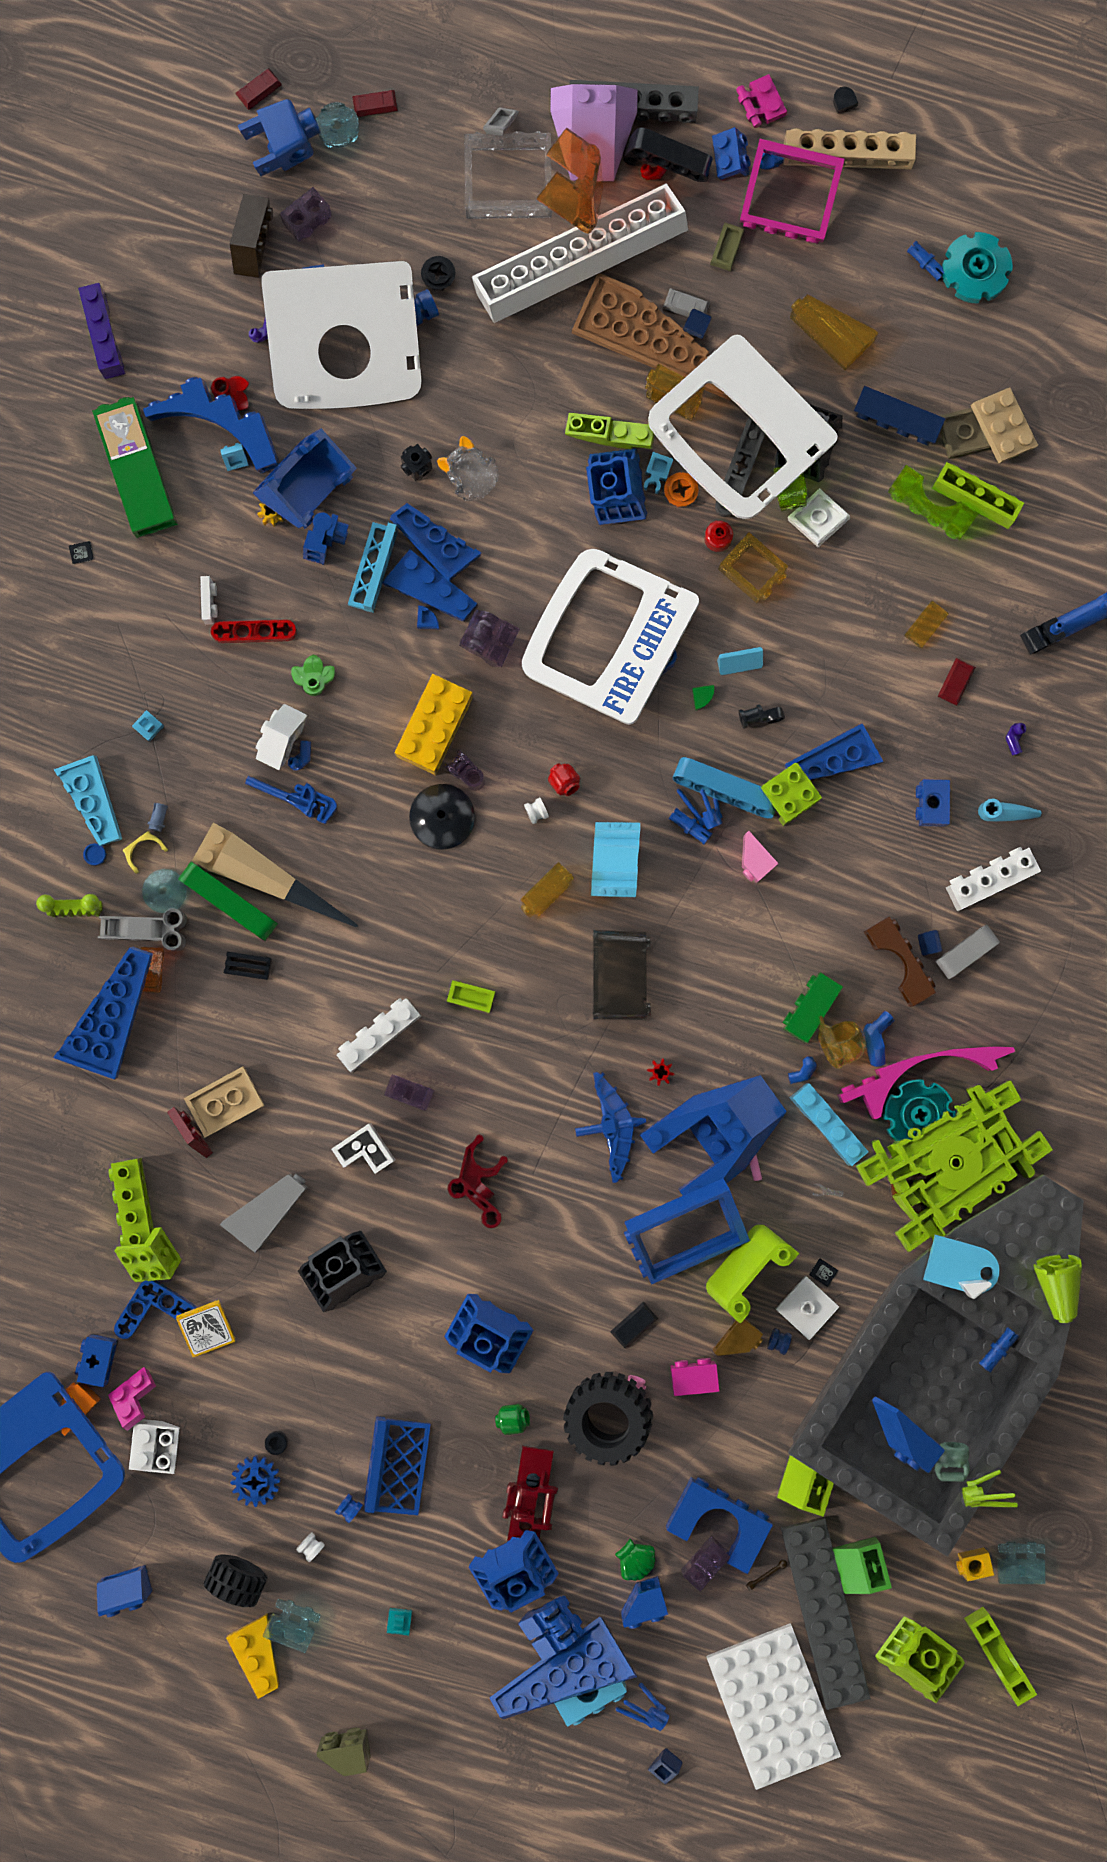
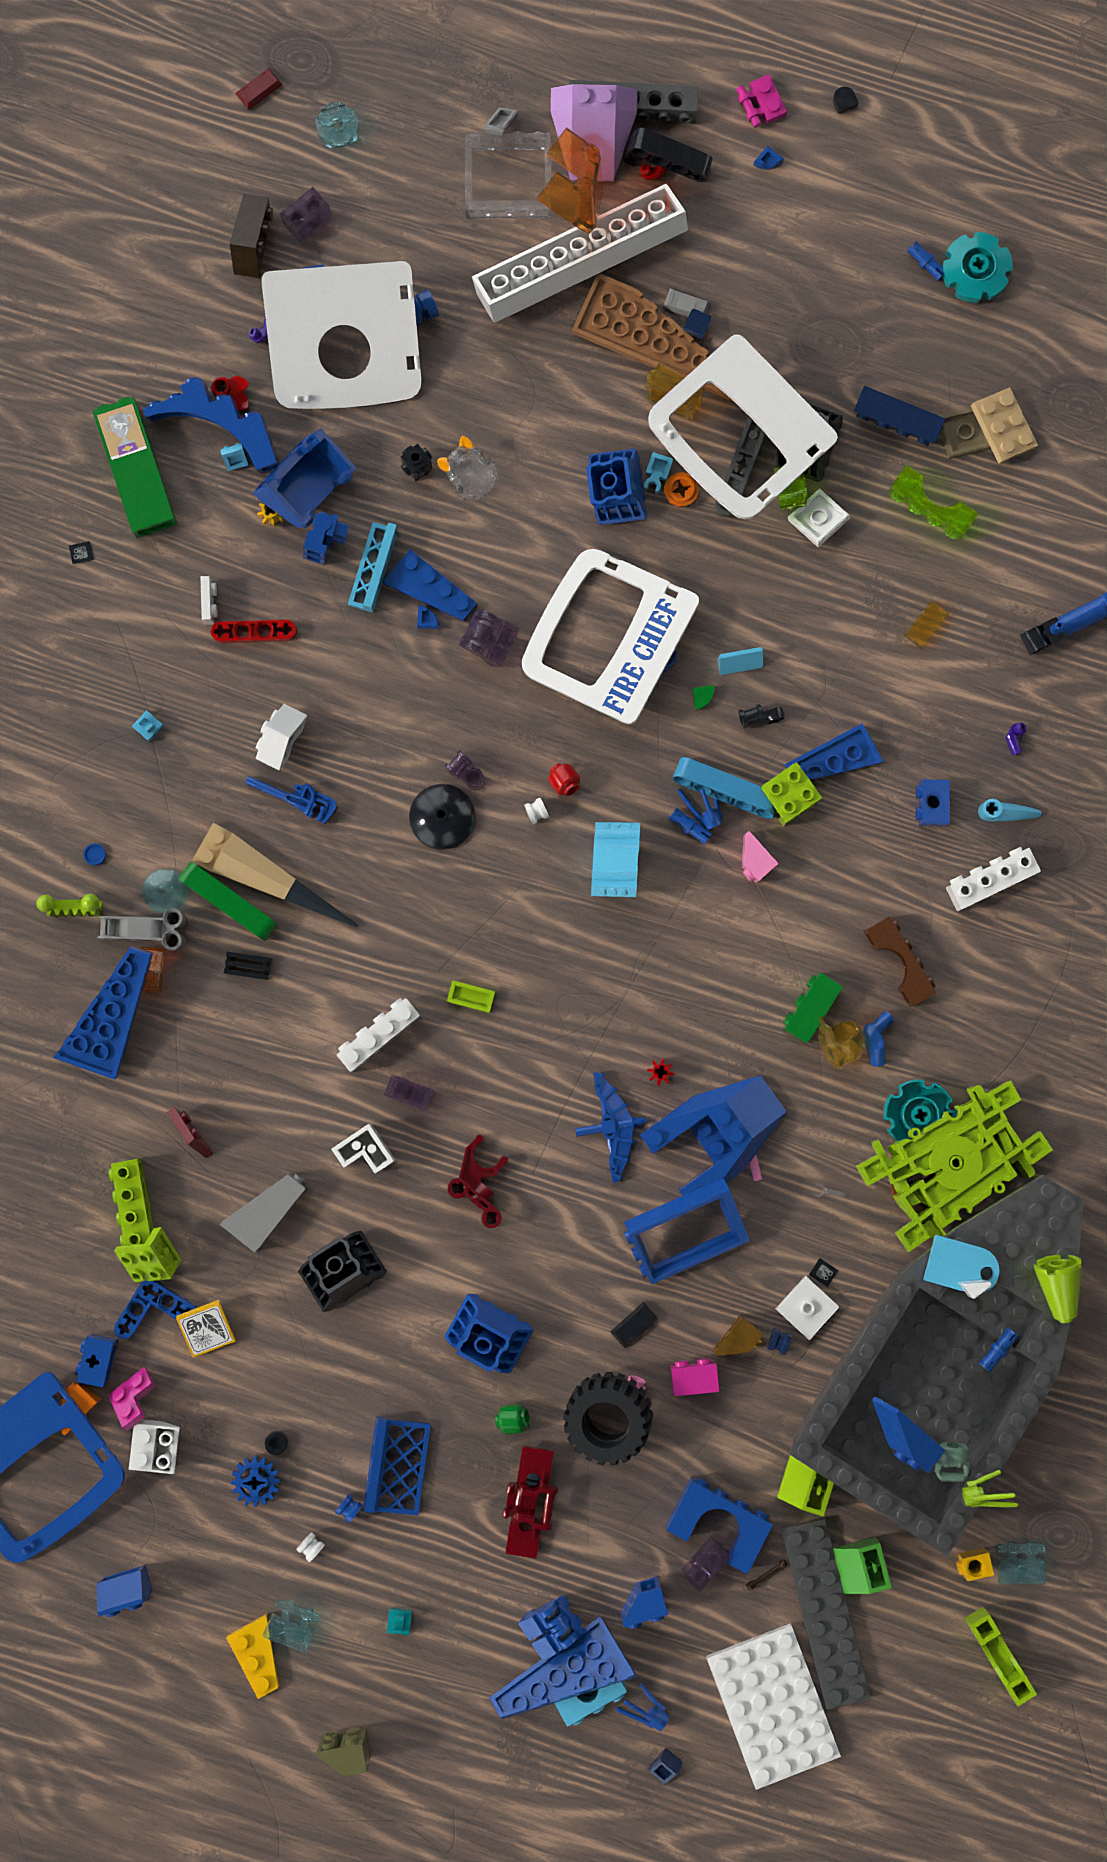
(88, 790): medium azure wing -> none
(100, 330): dark purple arch -> none
(129, 849): light yellow cap -> none
(158, 817): sand blue pin -> none
(224, 1102): tan plate -> none
(235, 1580): black tyre -> none
(287, 135): blue piece -> none
(302, 758): blue arm -> none
(313, 672): bright green plate -> none
(375, 103): dark red tile -> none
(433, 265): black gear -> none
(434, 724): yellow brick -> none
(442, 549): blue wing -> none
(514, 1572): blue slope -> none
(546, 891): clear yellow window -> none
(608, 432): lime slope -> none
(620, 975): clear smoke windscreen -> none
(636, 1560): green animal -> none
(718, 536): red head -> none
(726, 568): clear yellow window -> none
(727, 246): olive tile -> none
(731, 153): blue bracket -> none
(743, 1266): lime windscreen -> none
(801, 155): dark pink window -> none
(807, 1070): blue arm -> none
(829, 1124): medium azure arch -> none
(832, 330): clear yellow slope -> none
(860, 156): tan brick -> none
(875, 1090): dark pink slope -> none
(920, 1658): lime slope -> none
(929, 942): dark blue slope -> none
(956, 681): dark red tile -> none
(967, 951): light grey beam -> none
(978, 495): lime brick -> none

